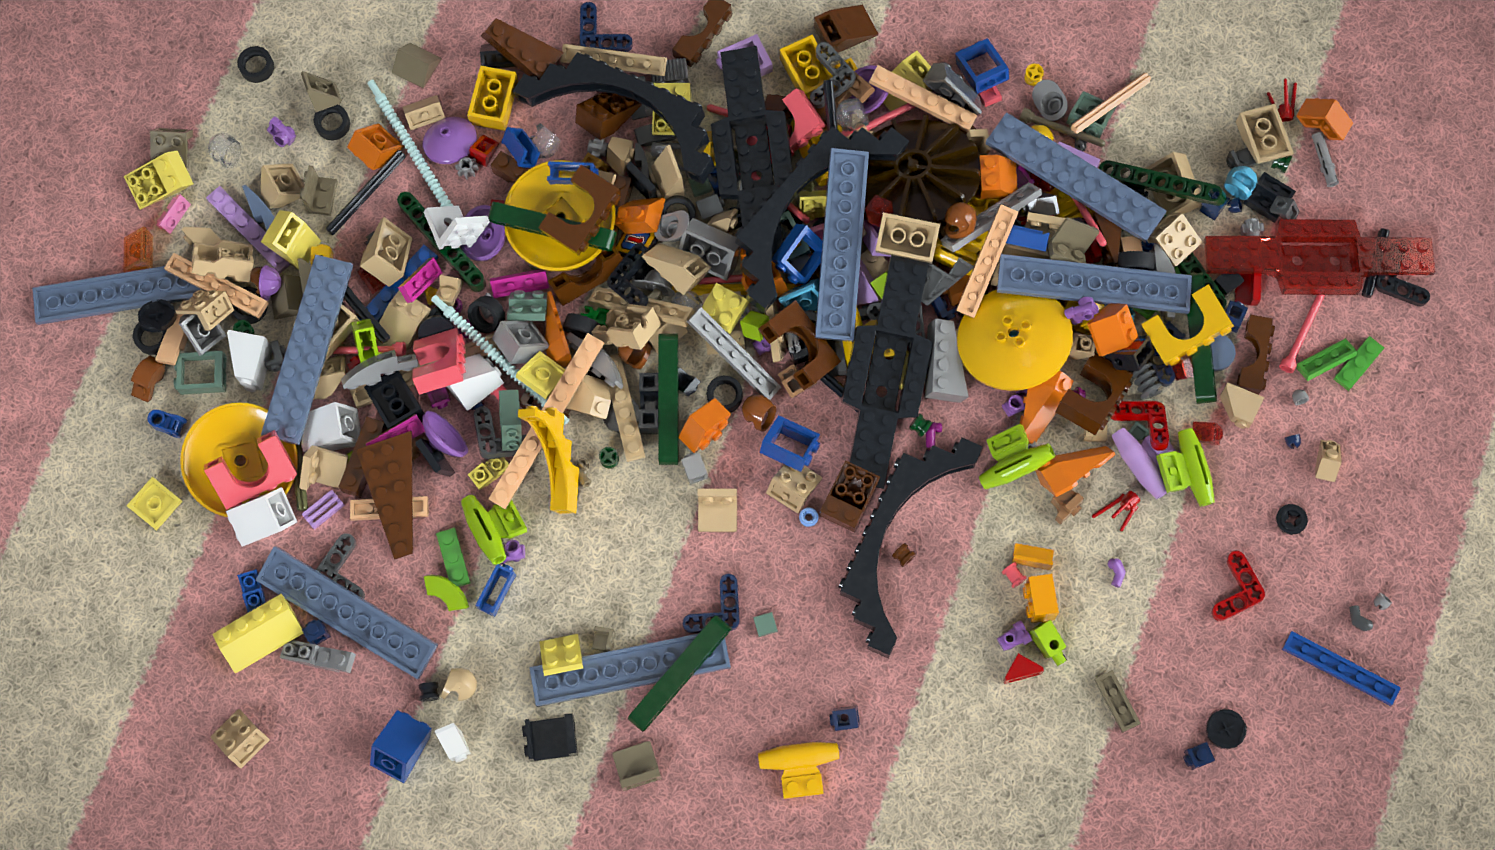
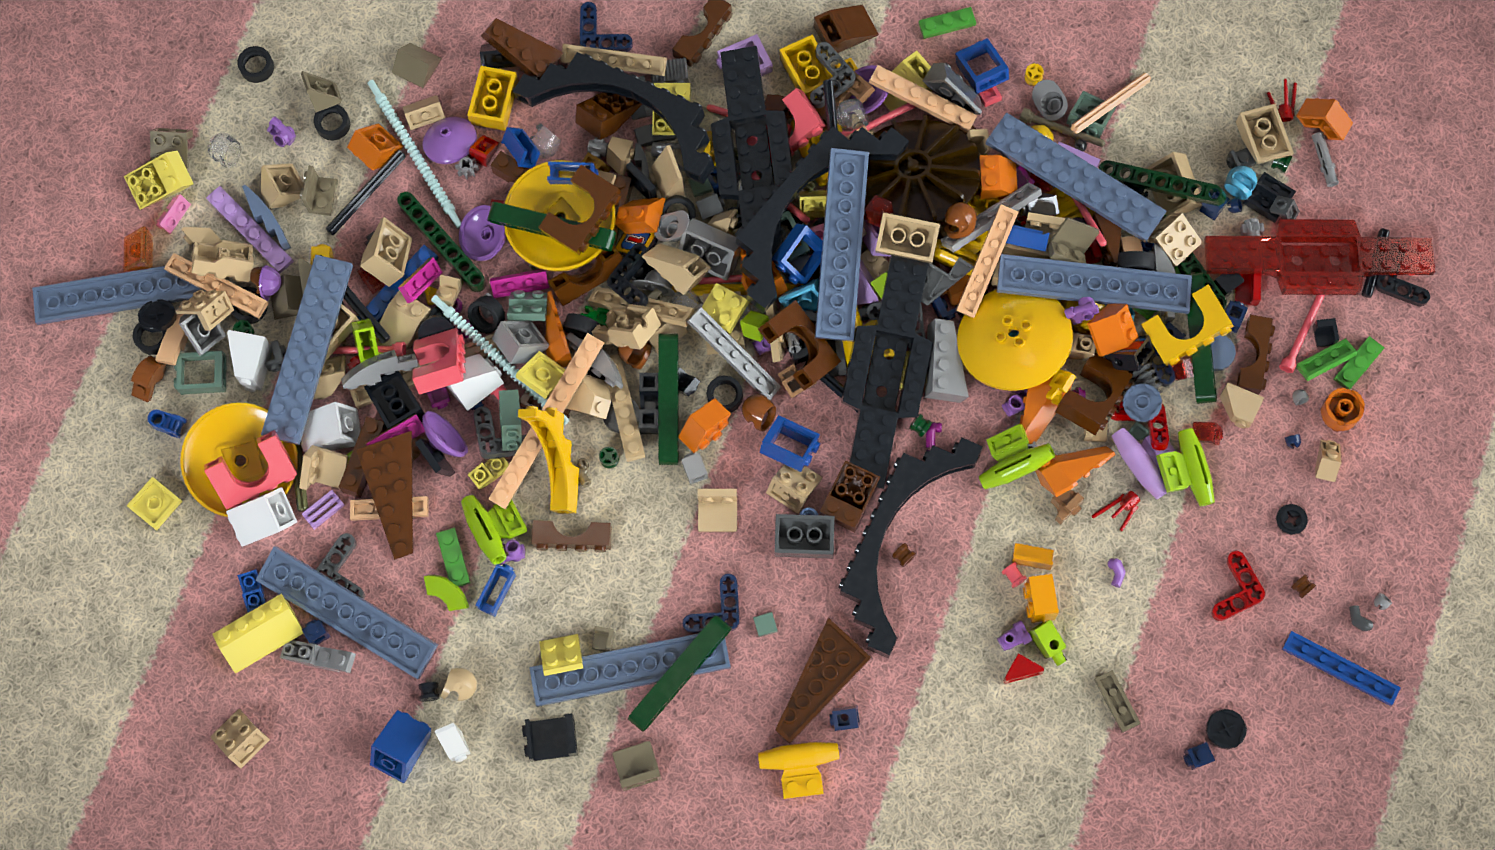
(290, 238): light yellow slope -> none
(461, 229): white bracket -> none
(595, 537): none -> reddish brown arch
(804, 536): none -> dark grey slope
(826, 673): none -> reddish brown wing
(947, 23): none -> bright green plate
(1060, 383): none -> yellow plate
(1142, 402): none -> sand blue tile
(1303, 586): none -> reddish brown wheel
(1325, 332): none -> black panel
(1342, 399): none -> orange brick

